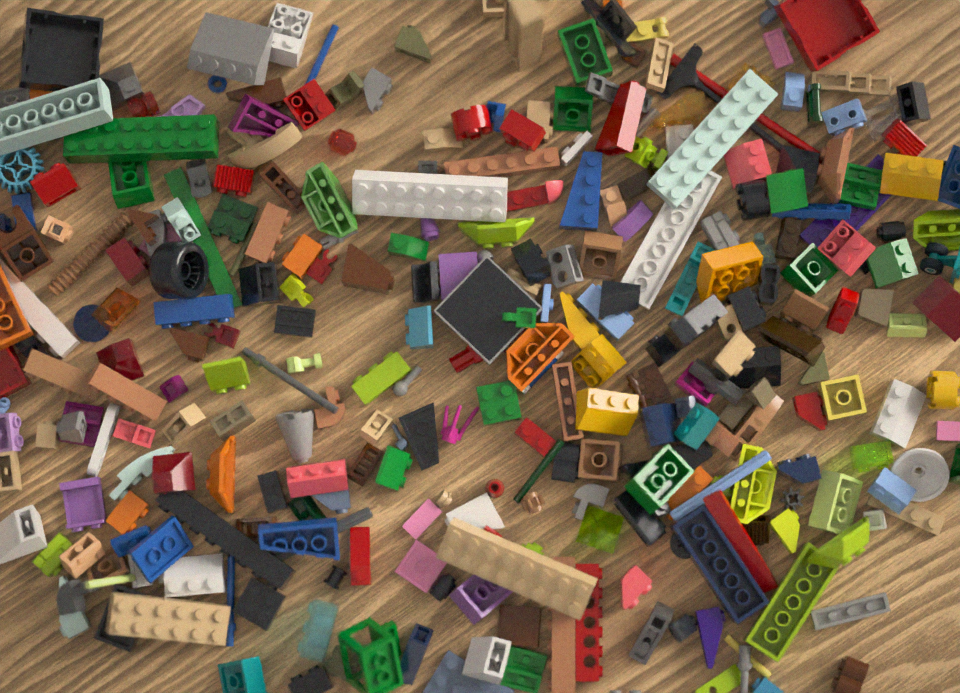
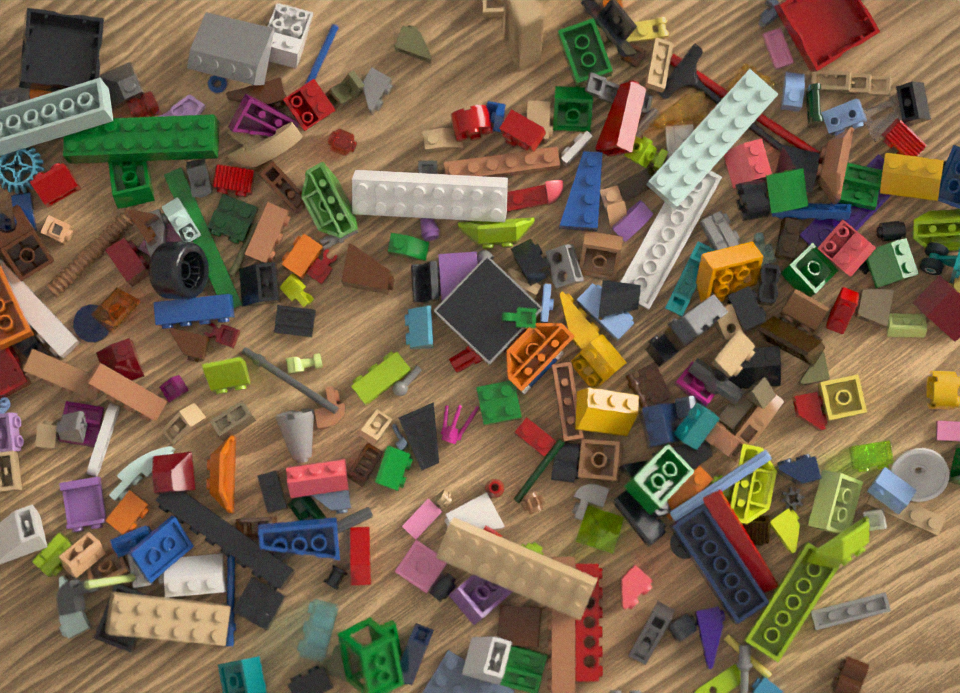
(134, 433): coral slope -> none
(898, 413): white slope -> none

